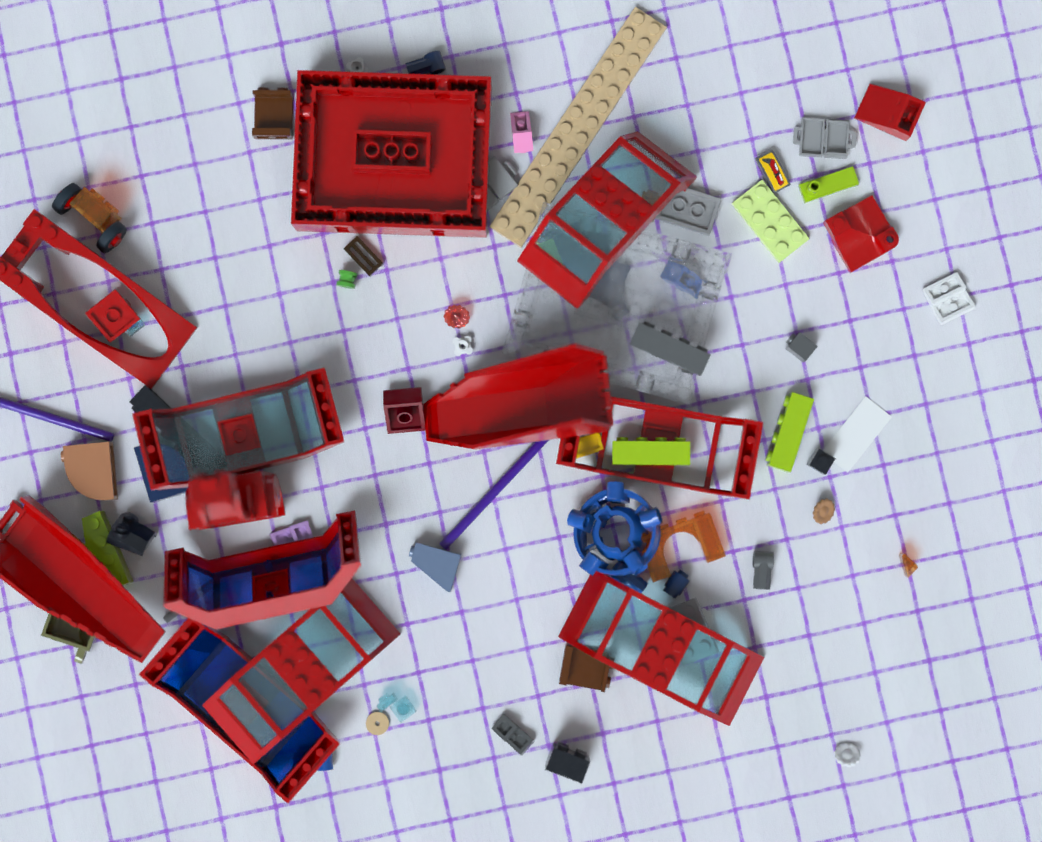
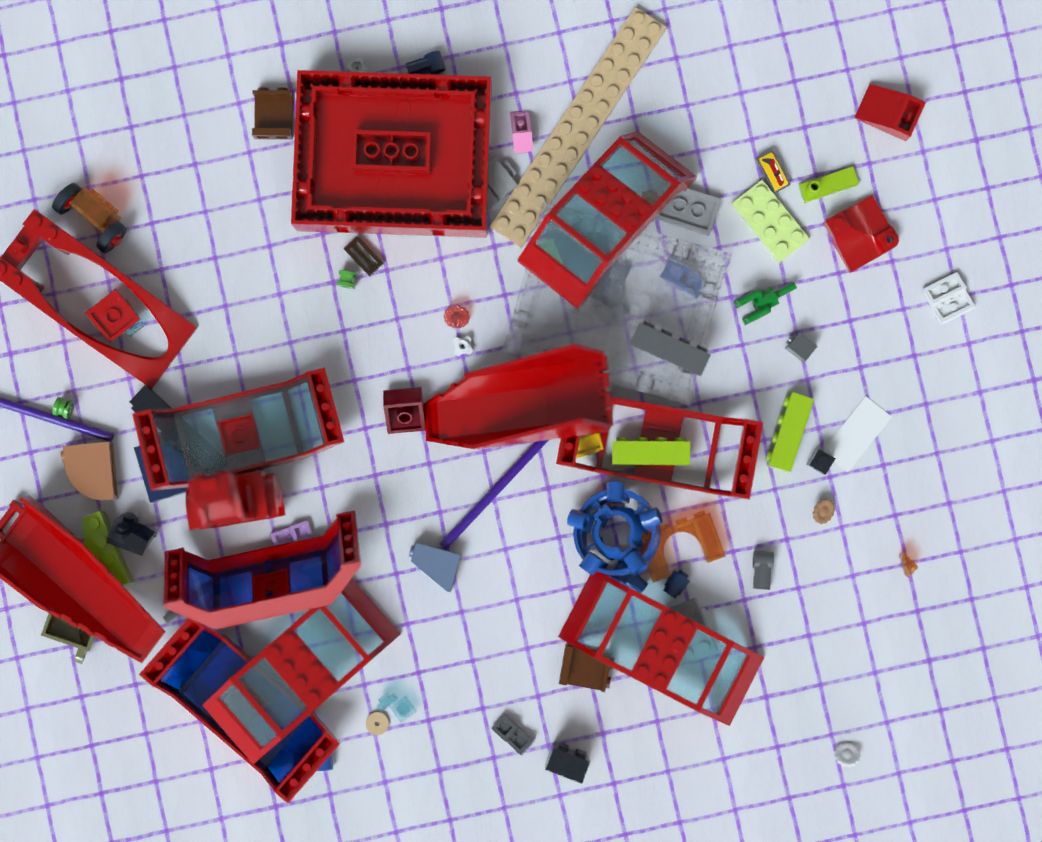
(63, 407): none -> bright green wheel
(762, 301): none -> green plant
(832, 137): light grey piece -> none

